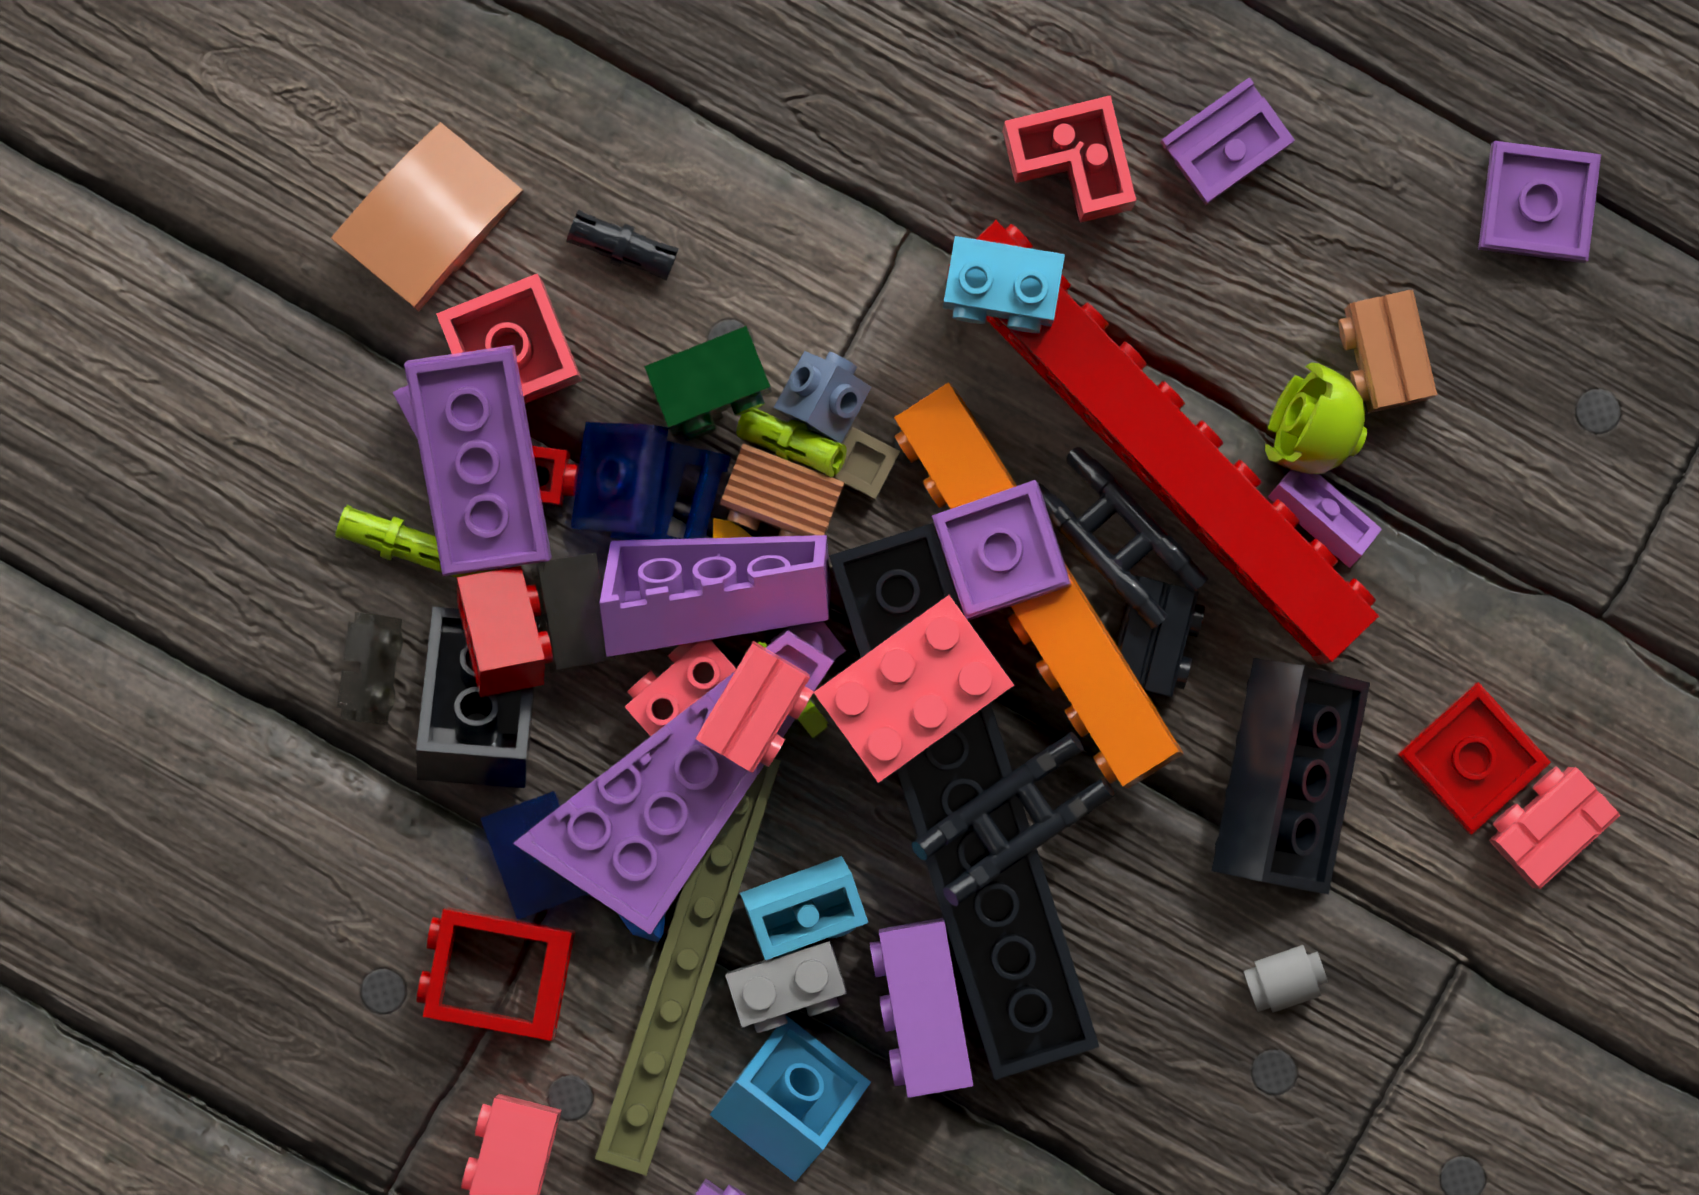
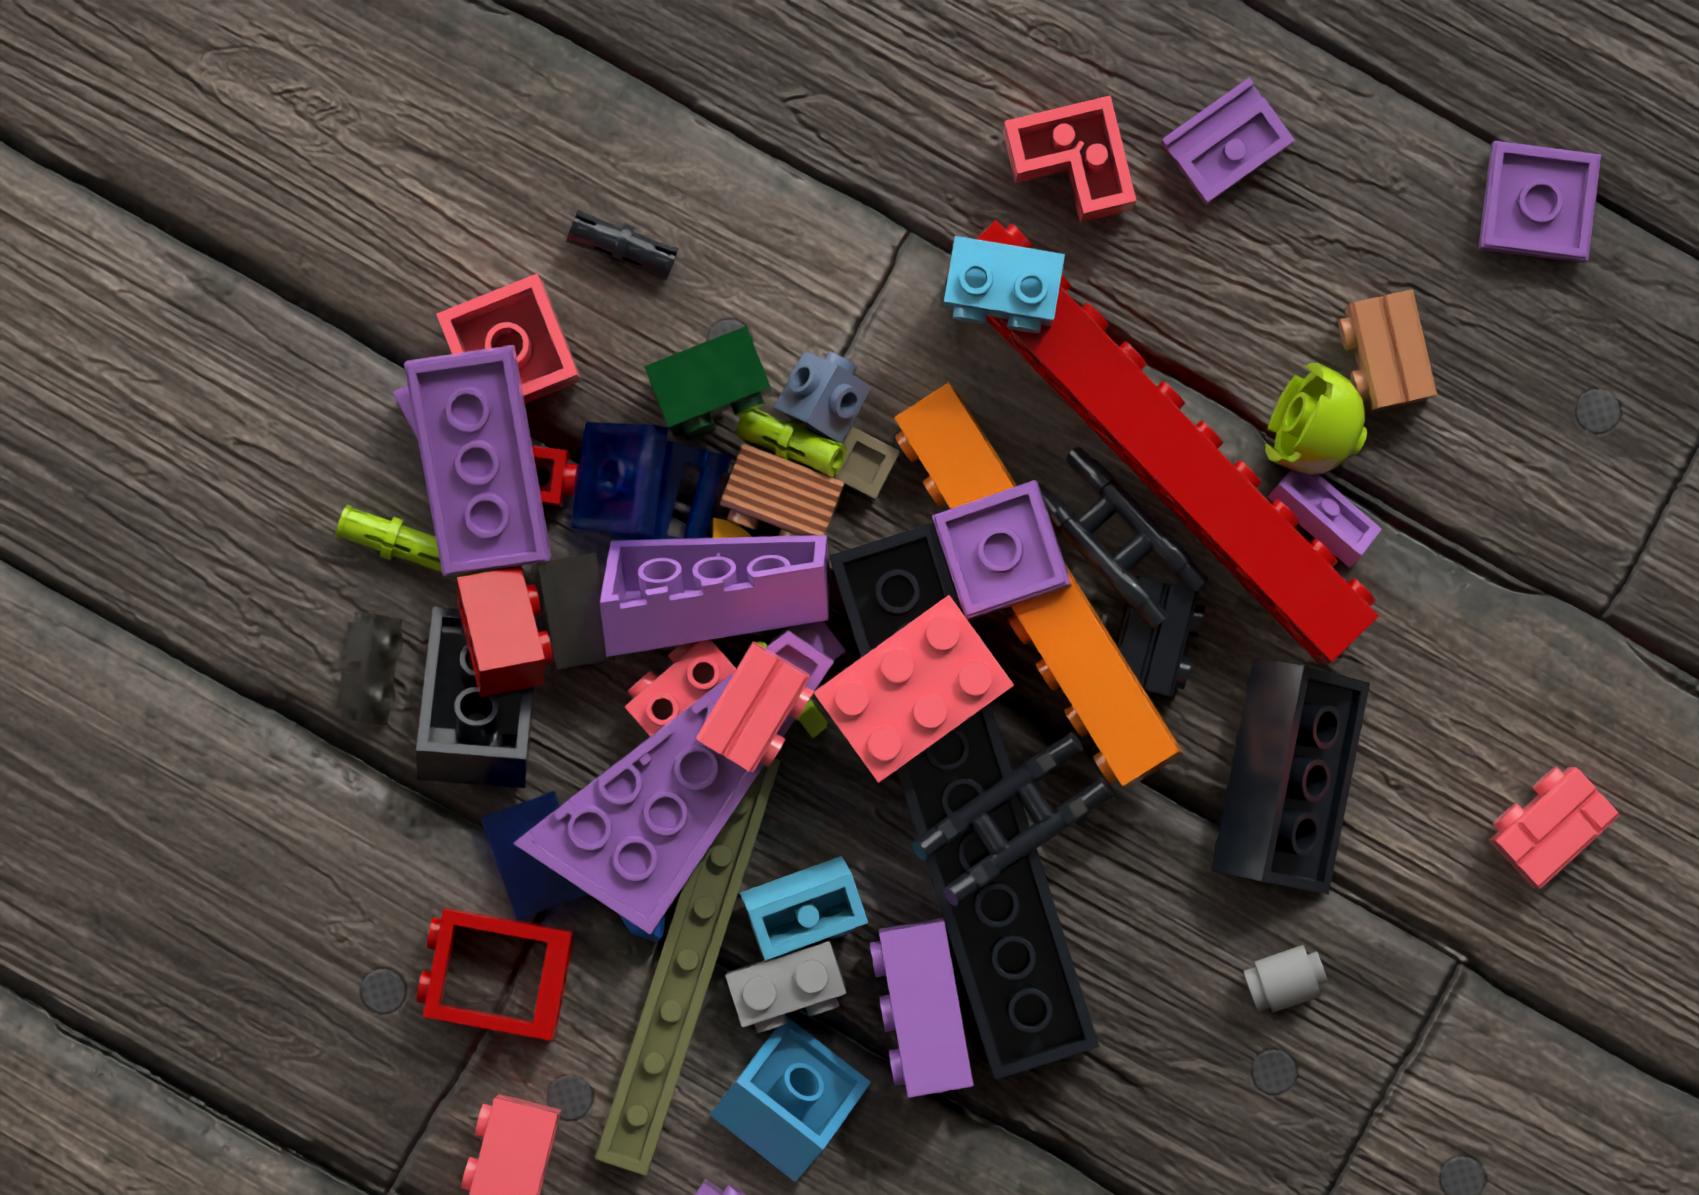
(427, 215): nougat slope -> none
(1473, 758): red tile -> none

